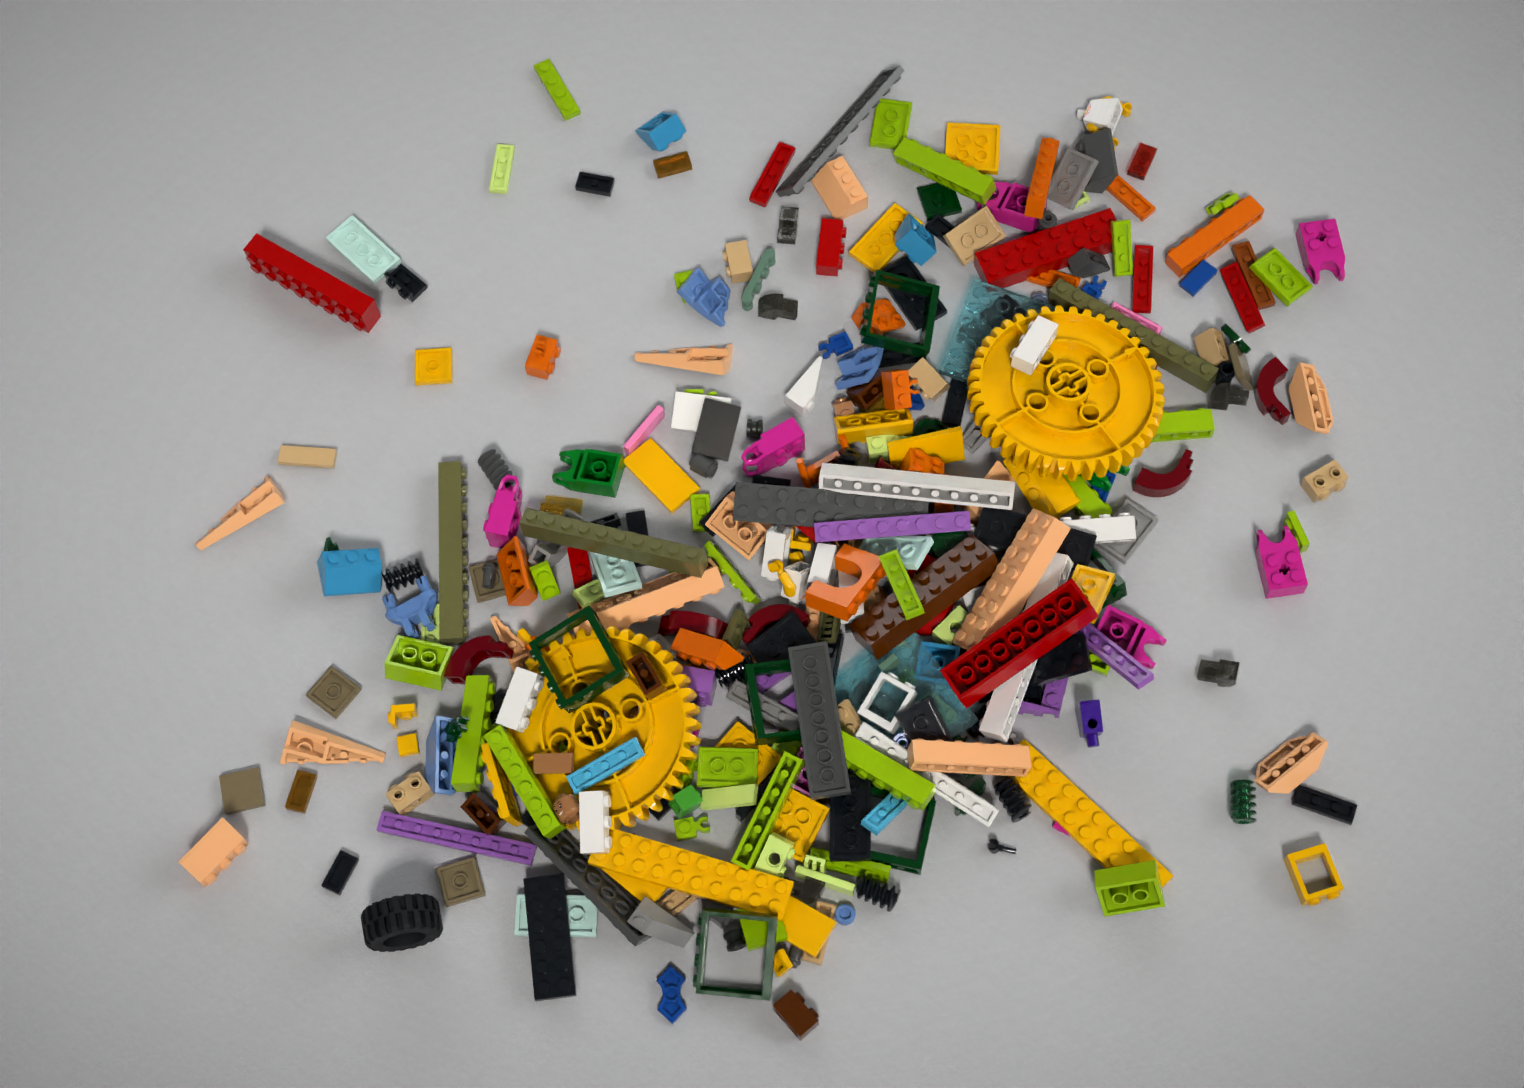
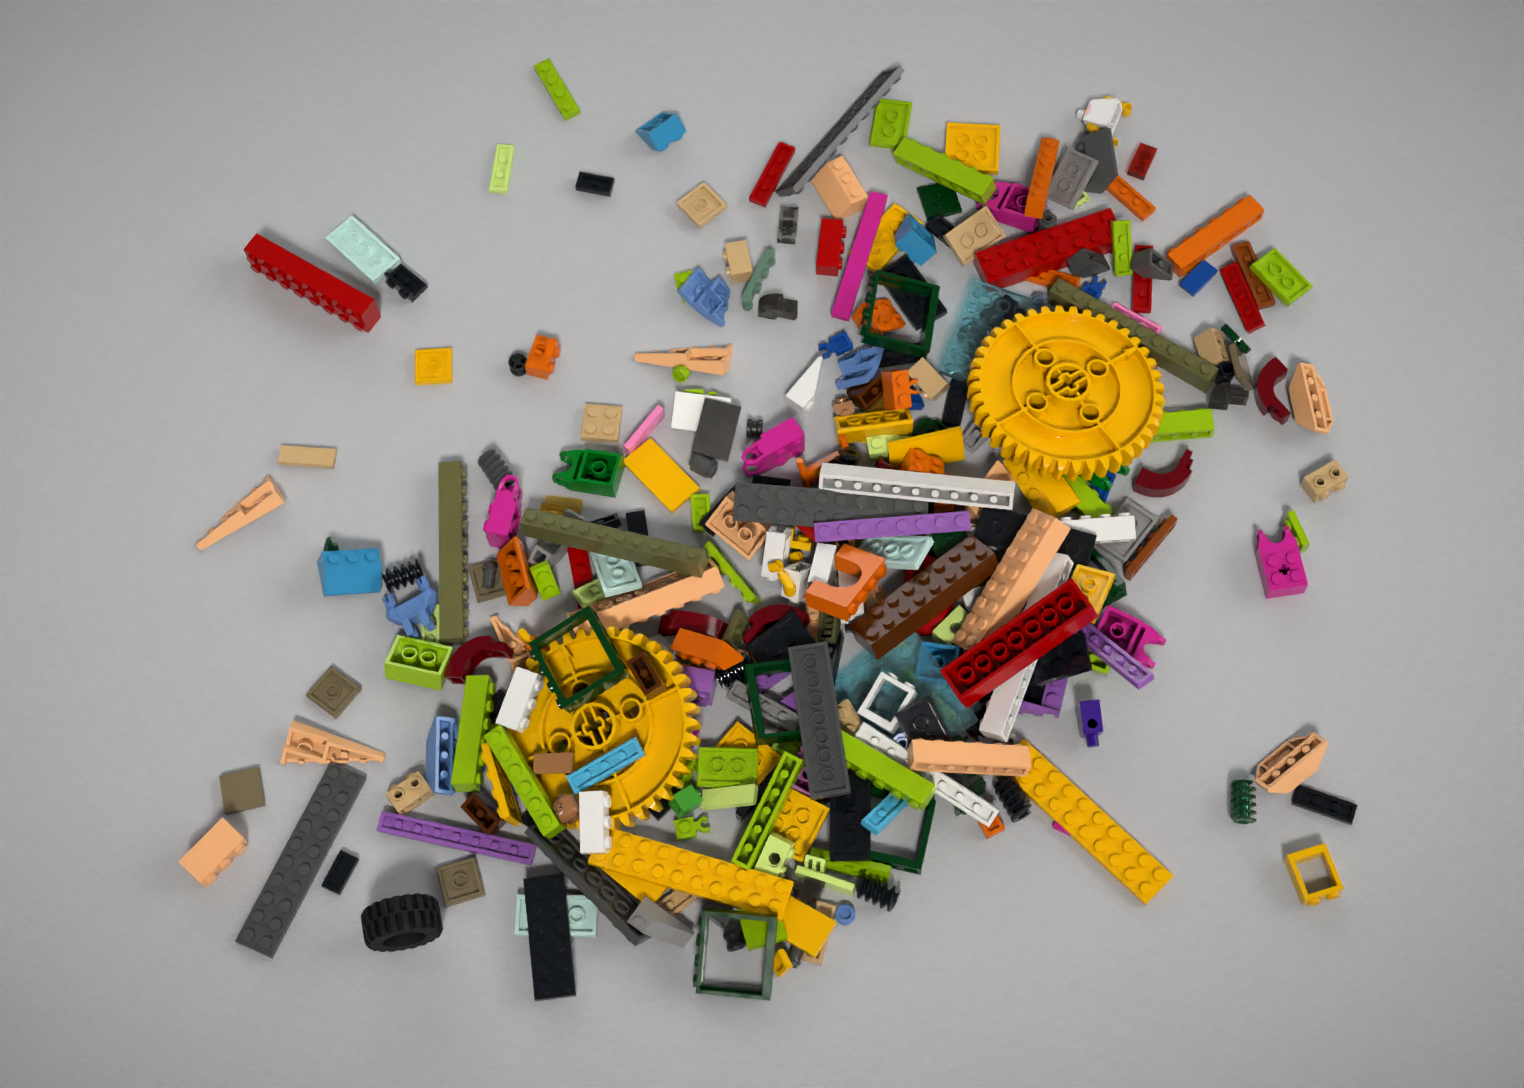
(300, 860): none -> dark grey plate
(301, 791): pearl gold tile -> none
(401, 711): yellow bracket -> none
(407, 745): yellow tile -> none
(455, 728): dark green plate -> none
(517, 360): none -> pearl dark grey wheel
(601, 423): none -> tan plate
(671, 985): blue tile -> none
(672, 165): pearl gold tile -> none
(680, 374): none -> lime plate
(701, 205): none -> tan plate
(796, 1014): reddish brown brick -> none
(859, 256): none -> dark pink tile
(889, 663): sand green tile -> none
(901, 584): lime plate -> none
(995, 828): none -> orange plate
(1000, 847): black hand -> none
(1033, 345): white brick -> none
(1129, 888): lime slope -> none
(1152, 265): none -> dark grey slope
(1154, 542): none -> dark orange plate
(1221, 672): clear smoke brick -> none
(1225, 201): lime plate -> none
(1321, 248): dark pink brick -> none

